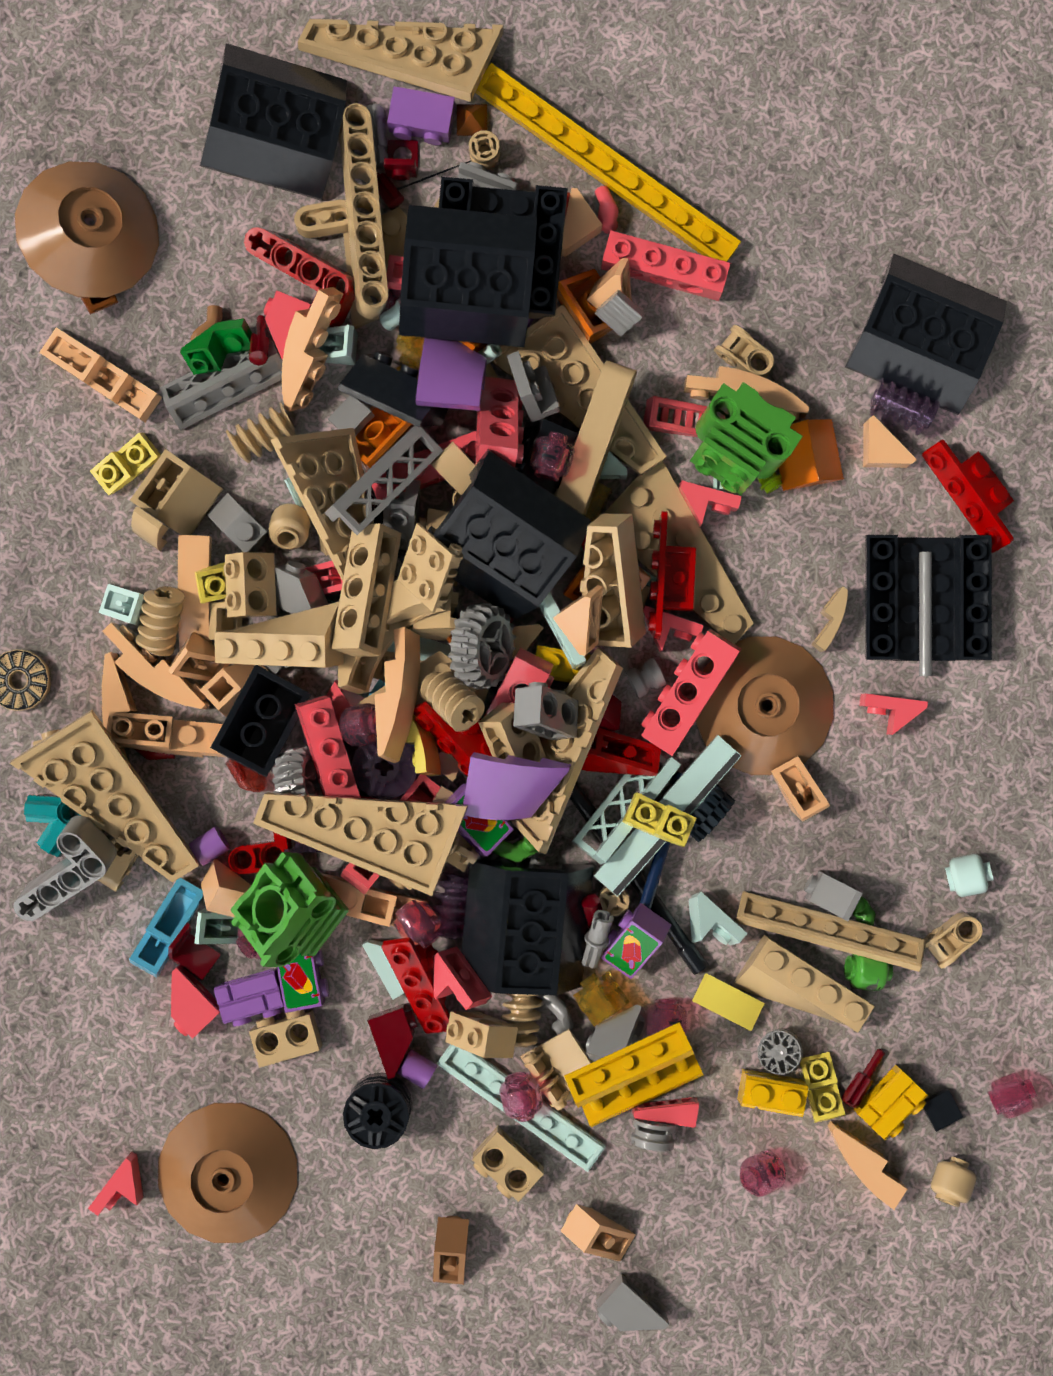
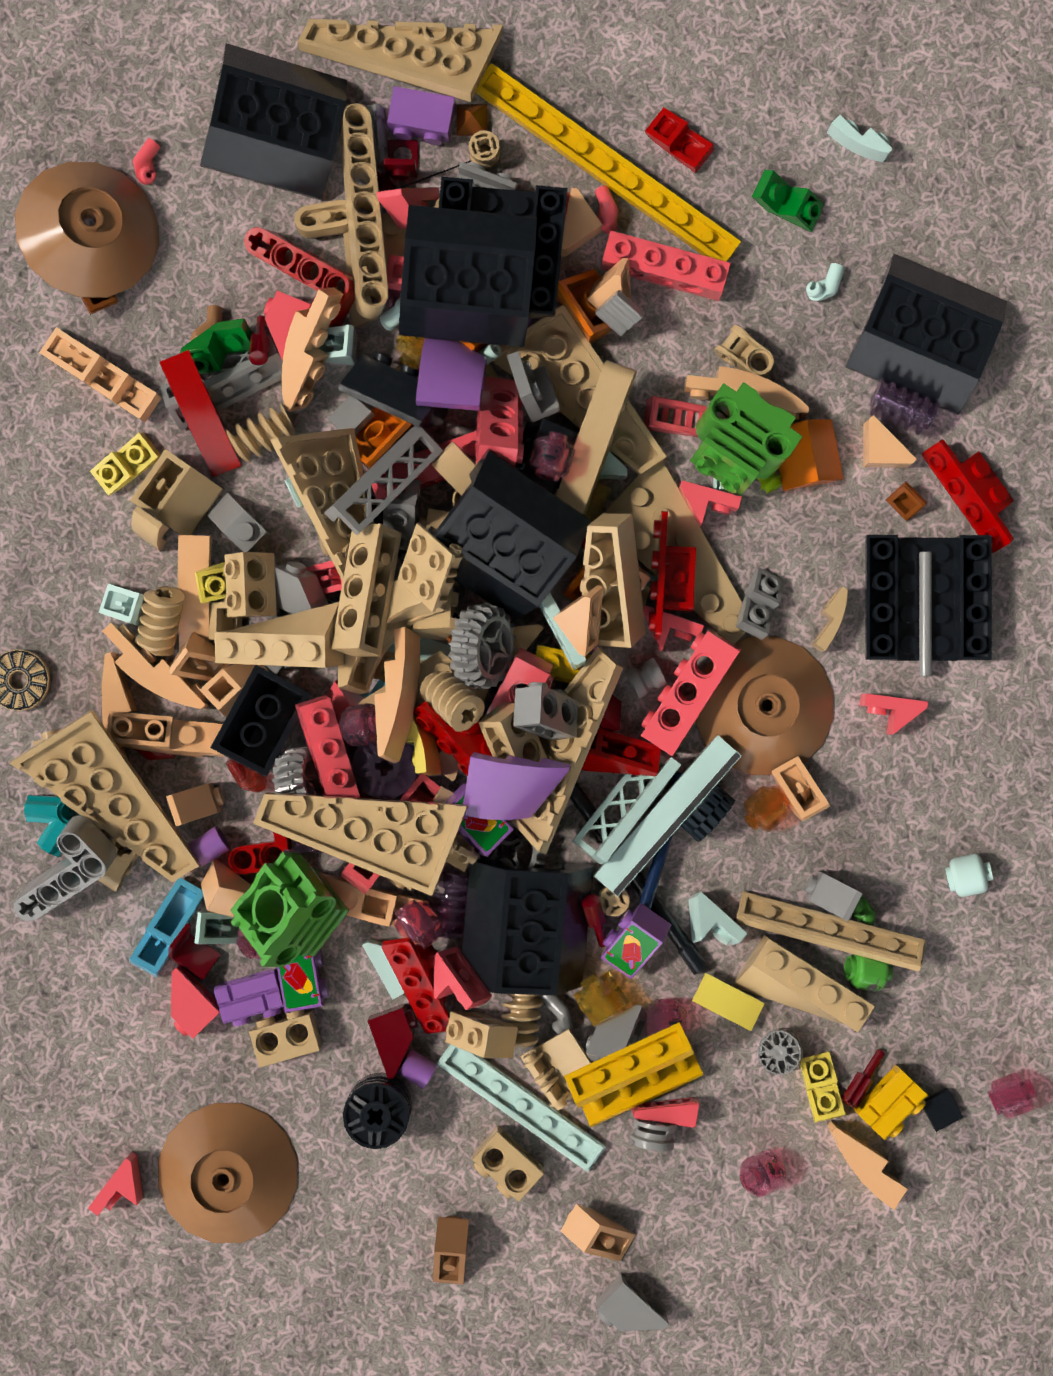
(143, 162): none -> coral arm
(195, 803): none -> light nougat slope
(200, 413): none -> red slope
(289, 526): tan head -> none
(398, 200): none -> coral slope
(517, 851): bright green arm -> none
(521, 1096): clear pink head -> none
(597, 938): light grey axle -> none
(659, 820): light yellow slope -> none
(678, 140): none -> red slope
(759, 602): none -> light grey slope
(766, 809): none -> clear orange head
(772, 1092): yellow brick -> none
(792, 204): none -> green slope
(827, 287): none -> light aqua arm
(870, 145): none -> light aqua slope
(906, 501): none -> dark orange slope
(951, 940): tan piece -> none
(953, 1182): tan head -> none

